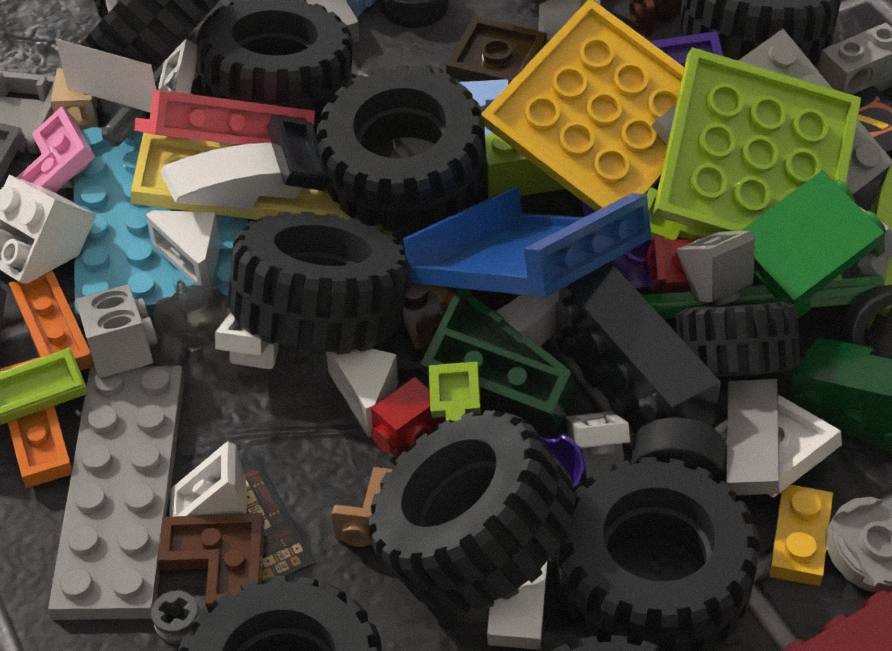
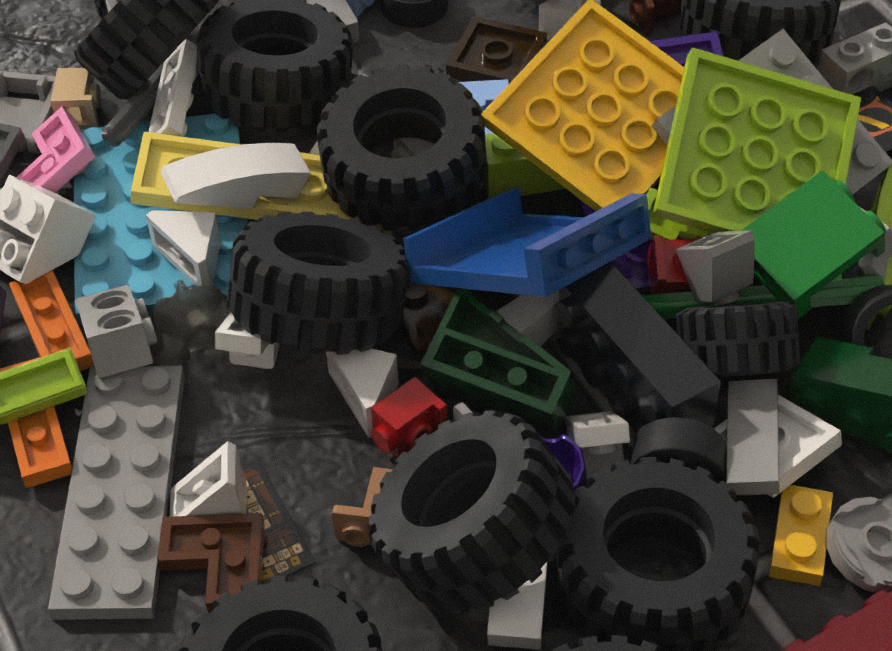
(107, 75): white sticker -> none
(173, 603): dark grey bush -> none
(213, 118): coral fence -> none
(297, 153): black tile -> none
(454, 390): lime plate -> none

